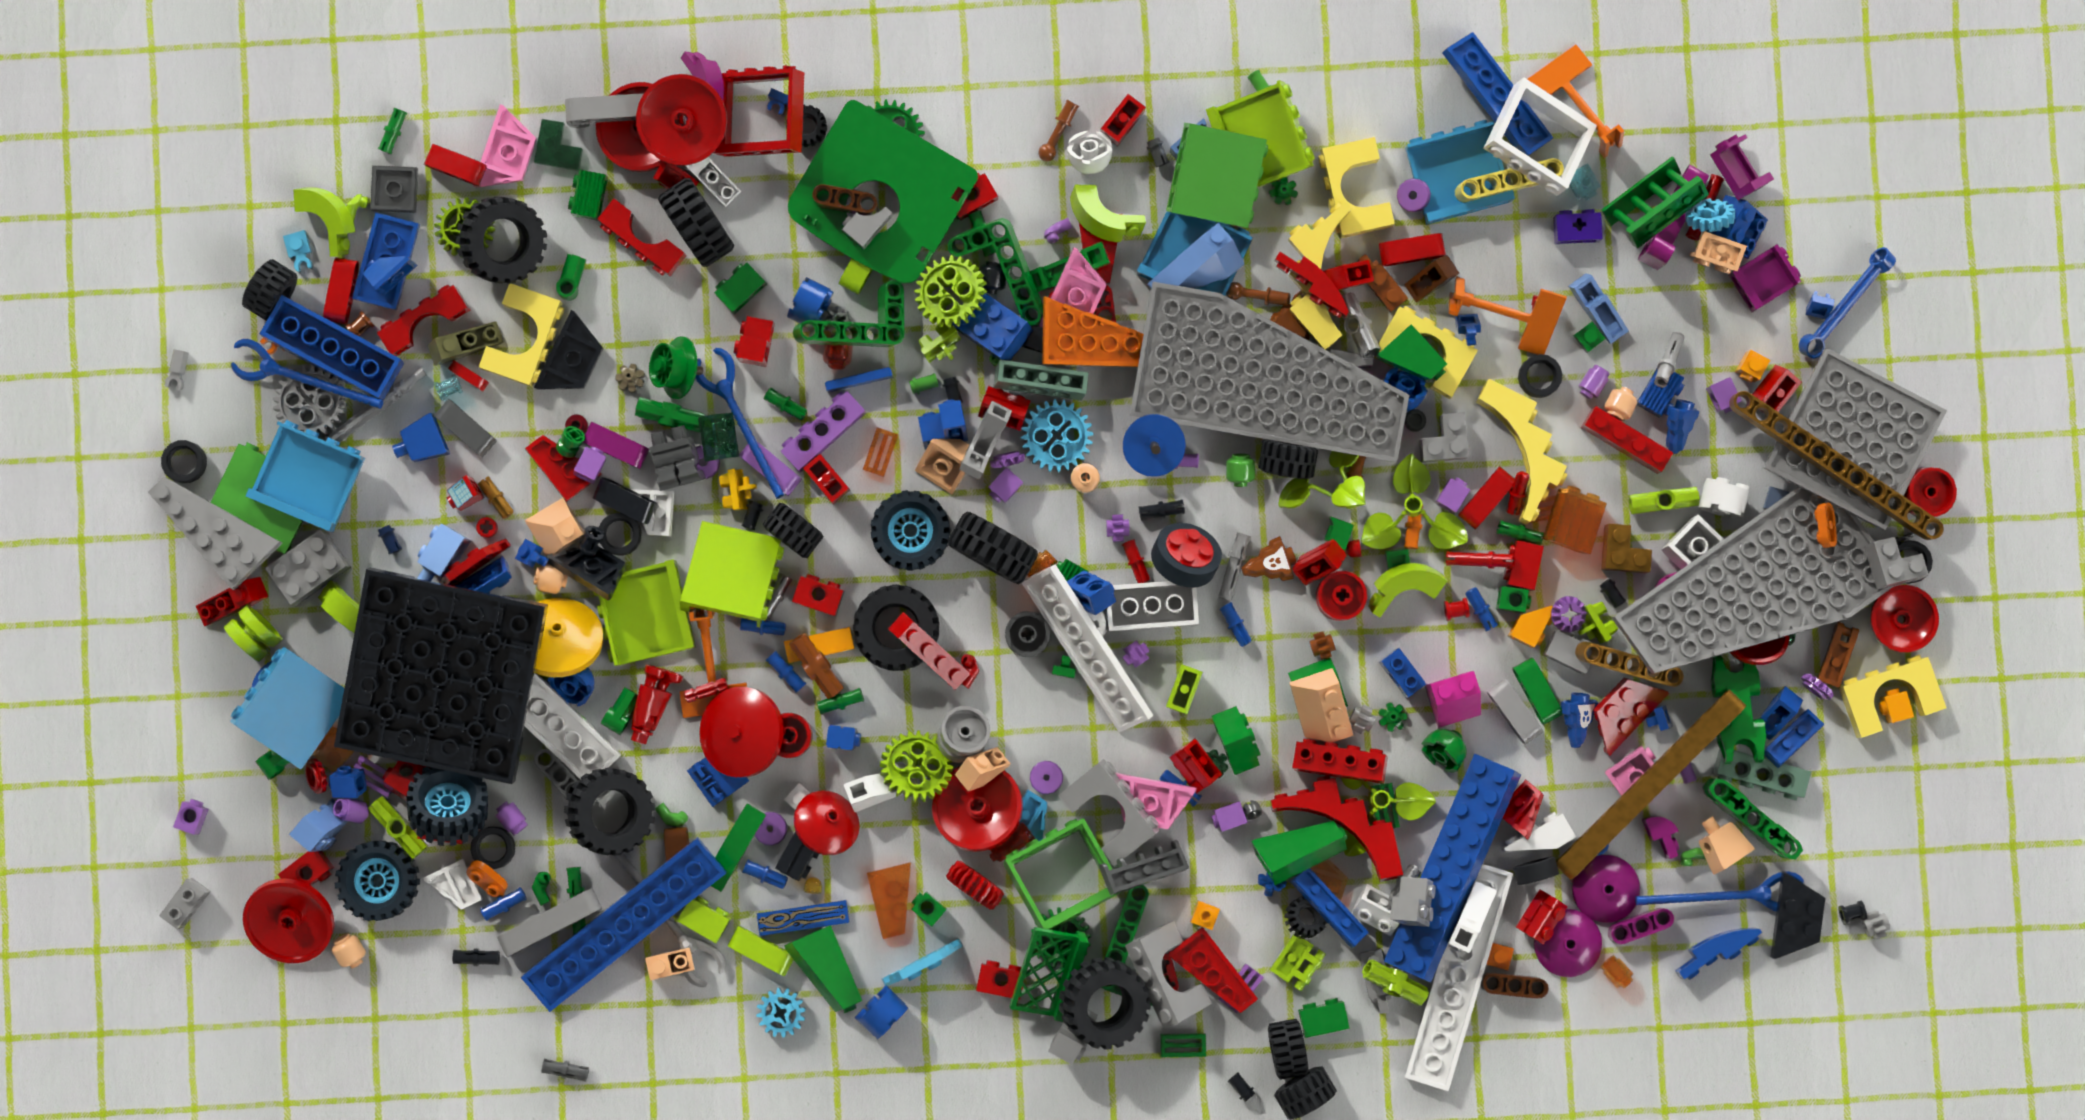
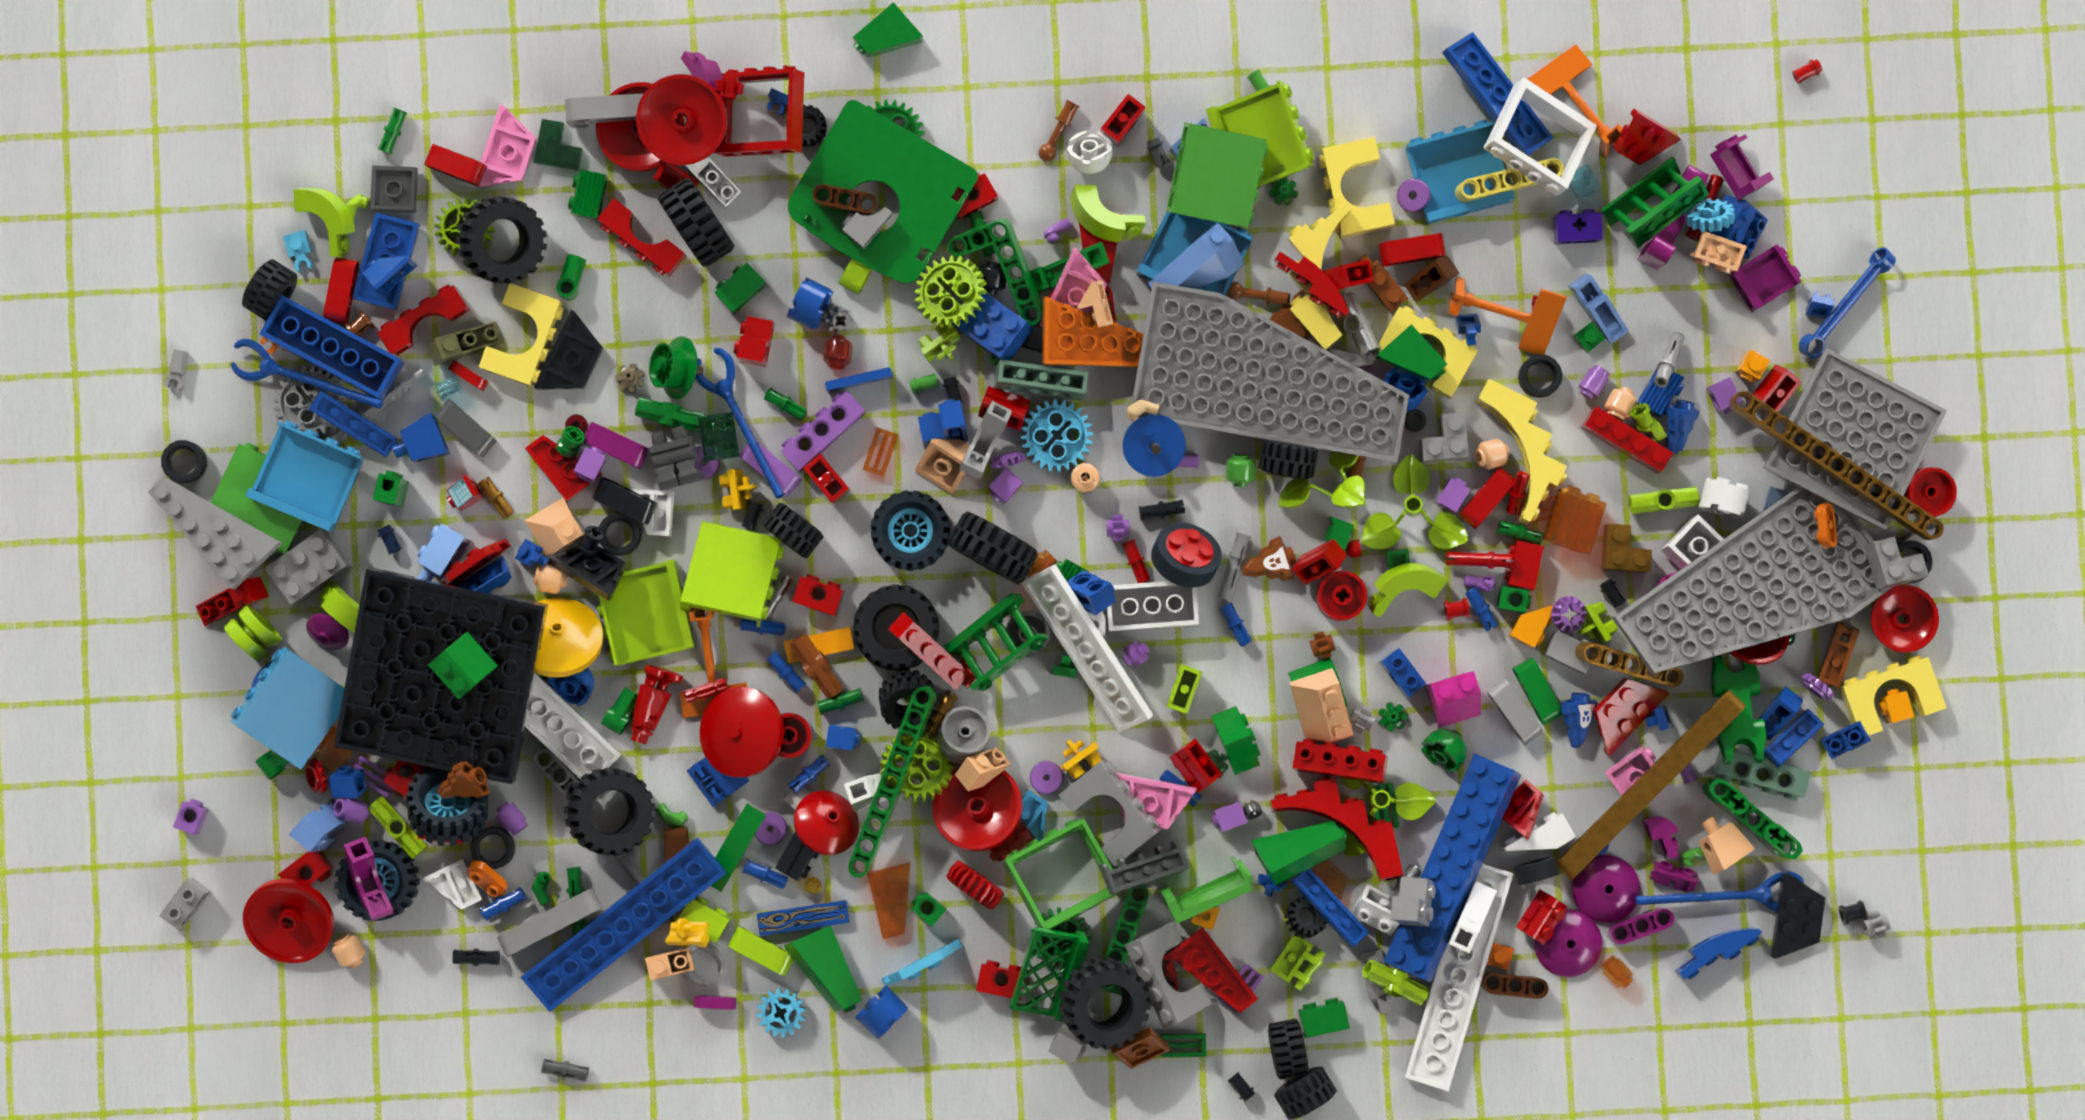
(327, 632): none -> magenta dish
(353, 423): none -> blue tile
(366, 879): none -> magenta arch
(391, 489): none -> green brick
(463, 665): none -> green slope
(464, 782): none -> dark orange rock
(482, 521): red bush -> none
(688, 933): none -> yellow hips
(714, 1002): none -> magenta beam
(729, 87): none -> red gear
(809, 774): none -> blue pin
(859, 330): green beam -> none
(884, 790): none -> green beam
(886, 33): none -> green slope
(899, 686): none -> black tyre
(943, 708): none -> pearl gold pin
(977, 631): none -> green fence
(1072, 766): none -> yellow hips
(1096, 297): none -> light nougat slope
(1139, 408): none -> tan arm
(1143, 1048): none -> dark orange tile
(1209, 894): none -> bright green panel
(1413, 529): orange pin -> none
(1486, 584): none -> medium lavender arm
(1492, 454): none -> light nougat head
(1644, 138): none -> red wing
(1646, 422): none -> lime connector
(1684, 879): none -> magenta hinge
(1807, 71): none -> red pin
(1845, 739): none -> blue slope

